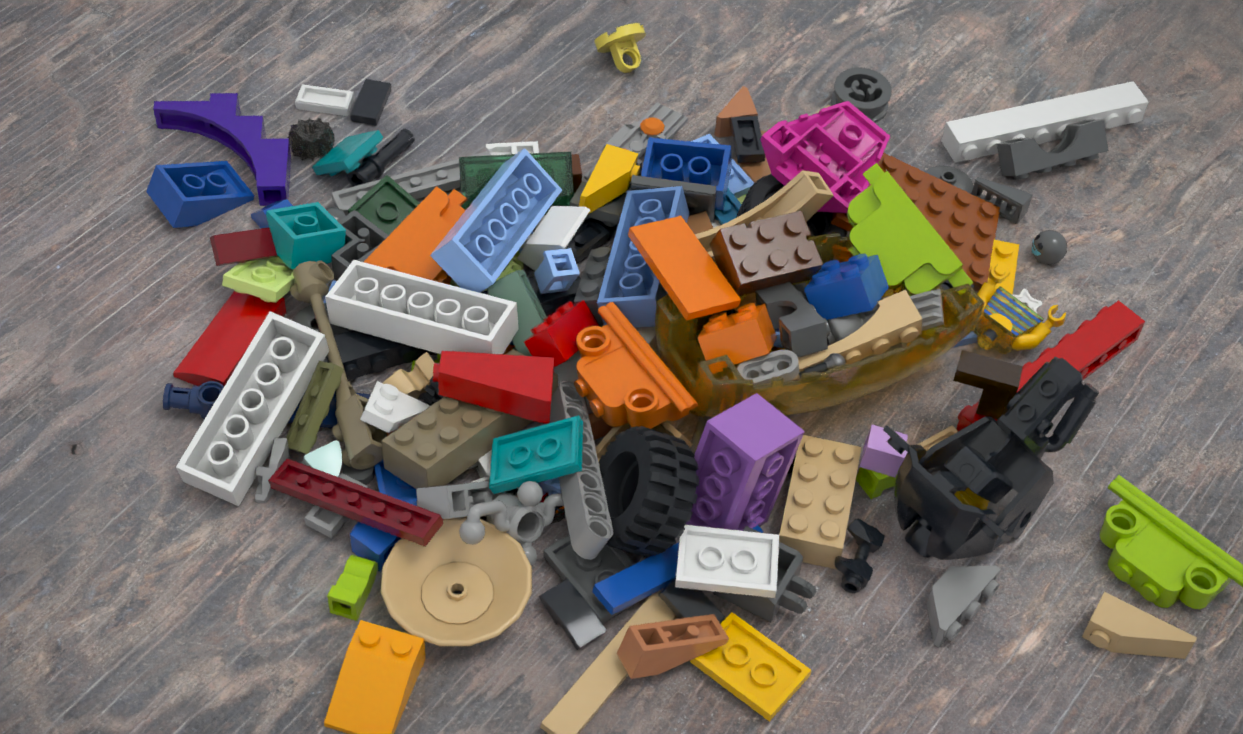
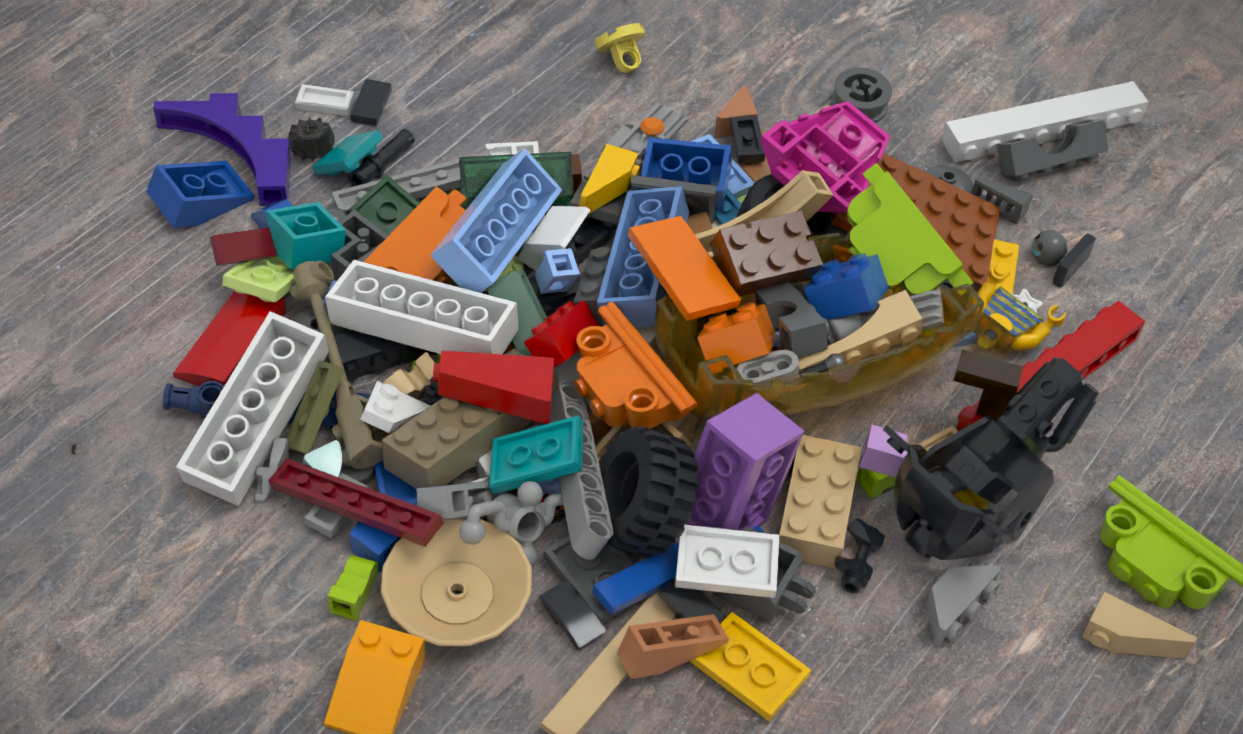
(1074, 260): none -> black tile

